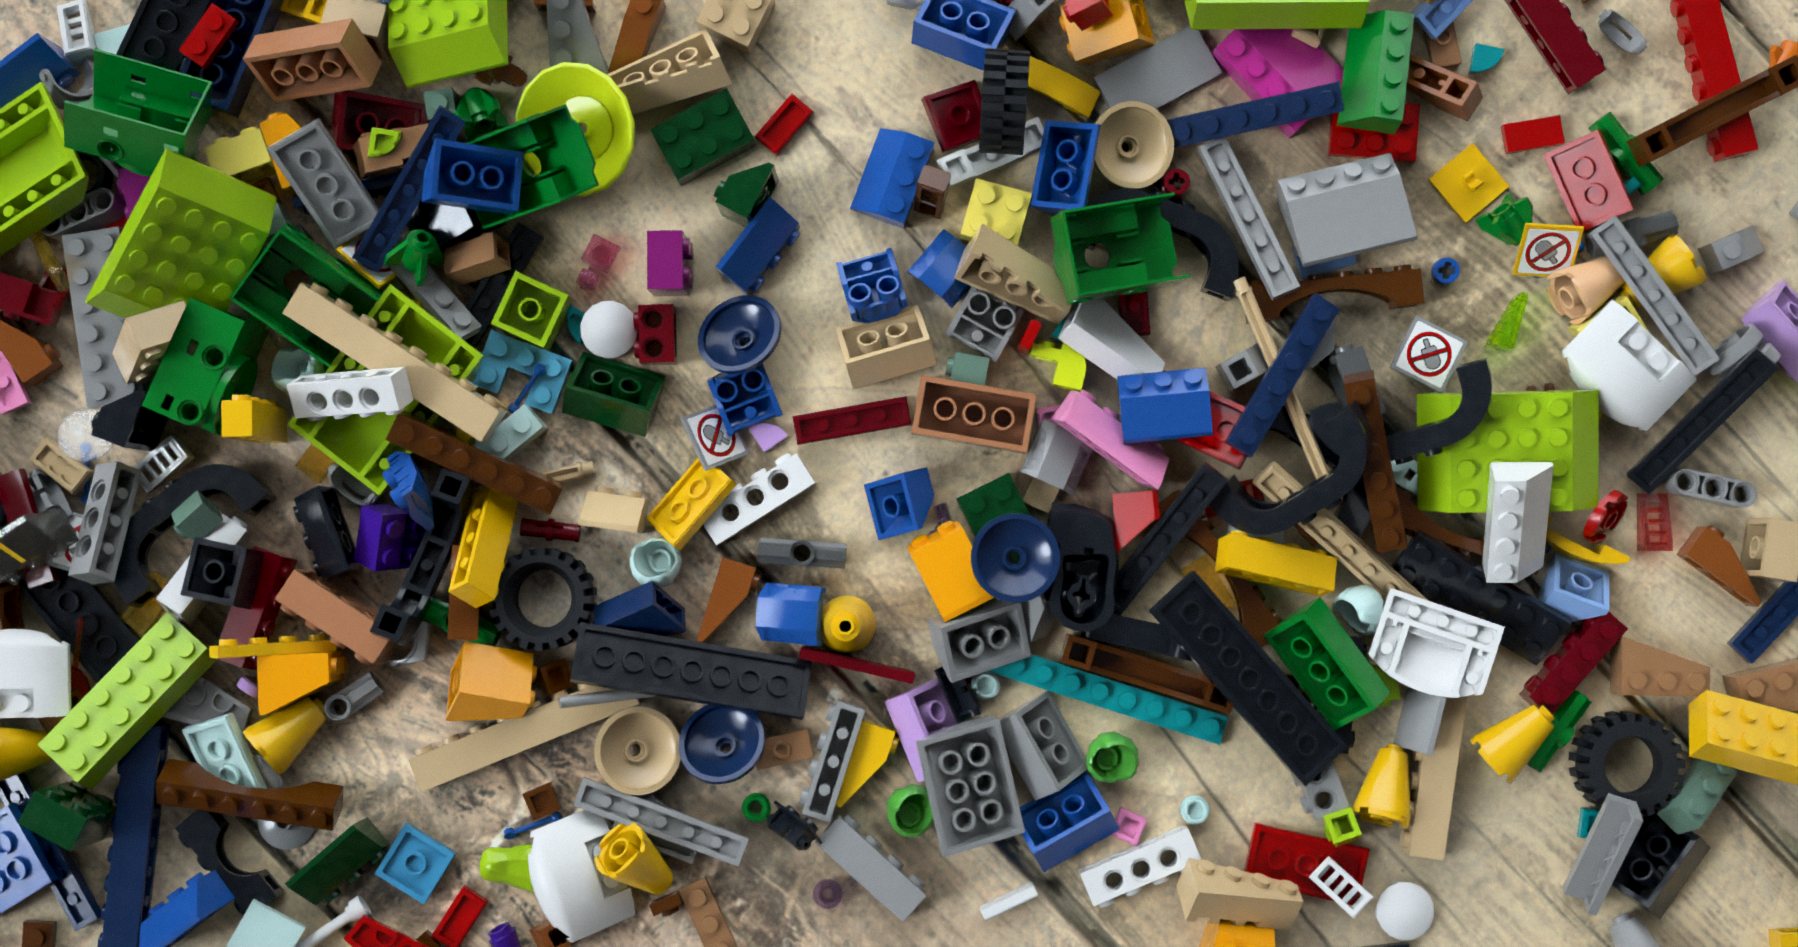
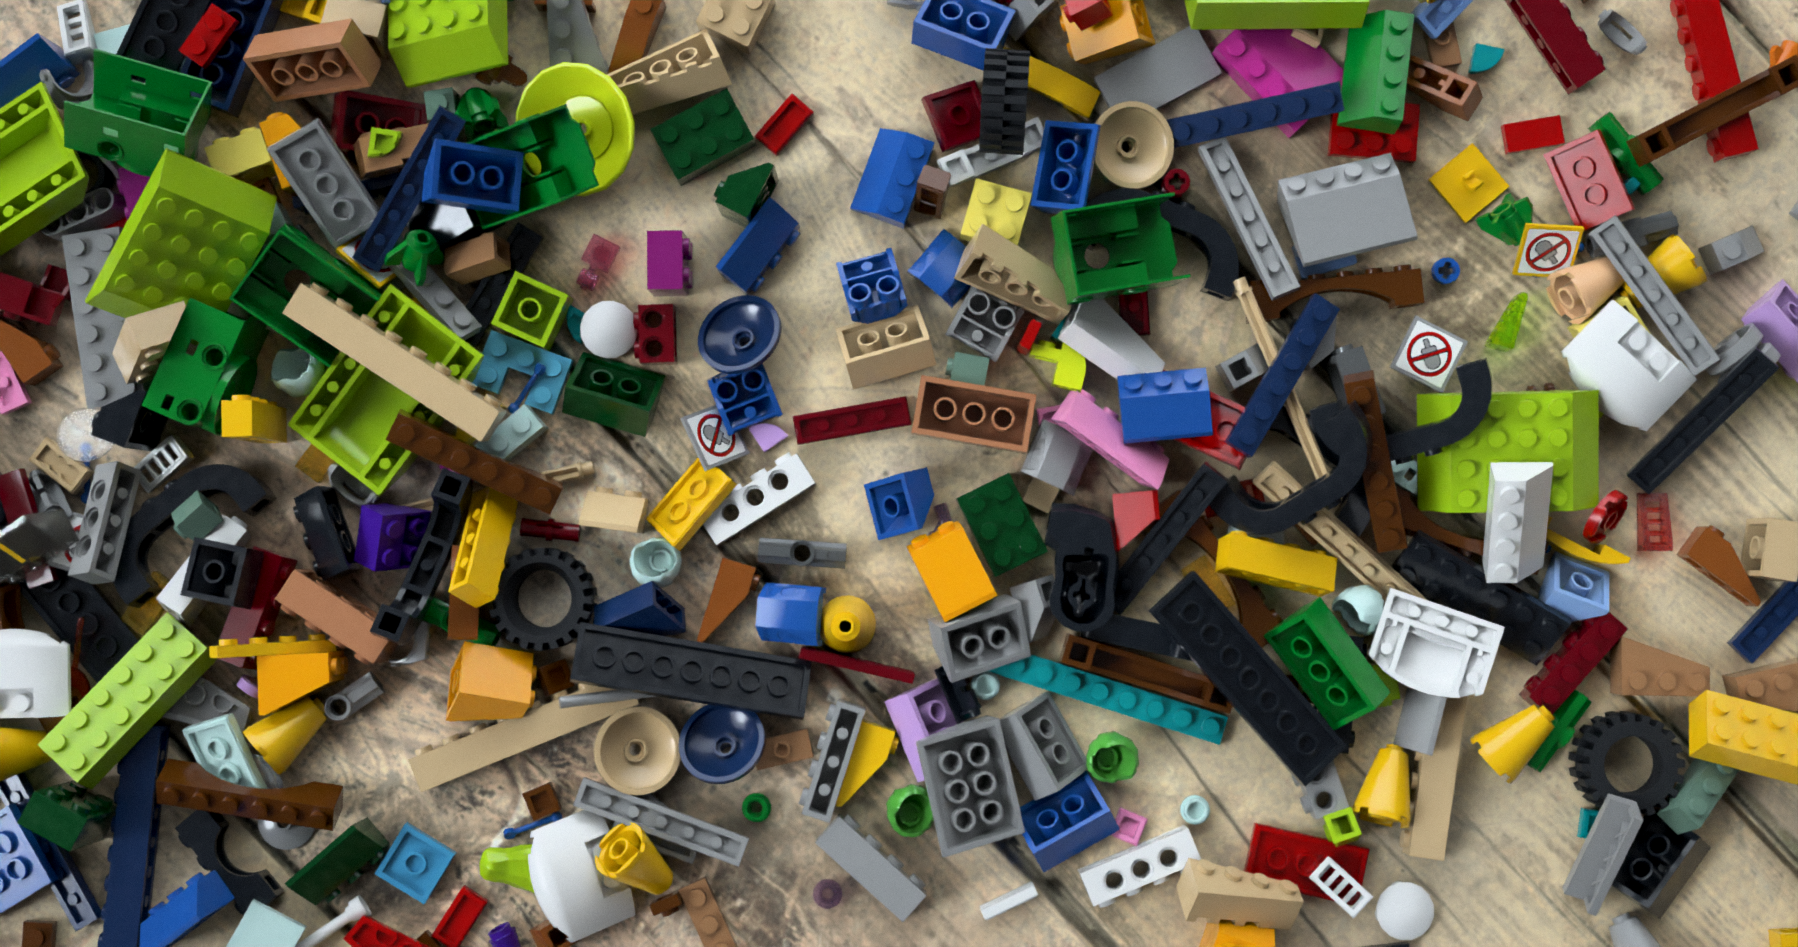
(50, 261): clear yellow tile -> none
(331, 393): white brick -> none
(410, 488): blue slope -> none
(796, 831): black hinge -> none
(1036, 551): dark blue dish -> none
(1723, 488): light grey beam -> none

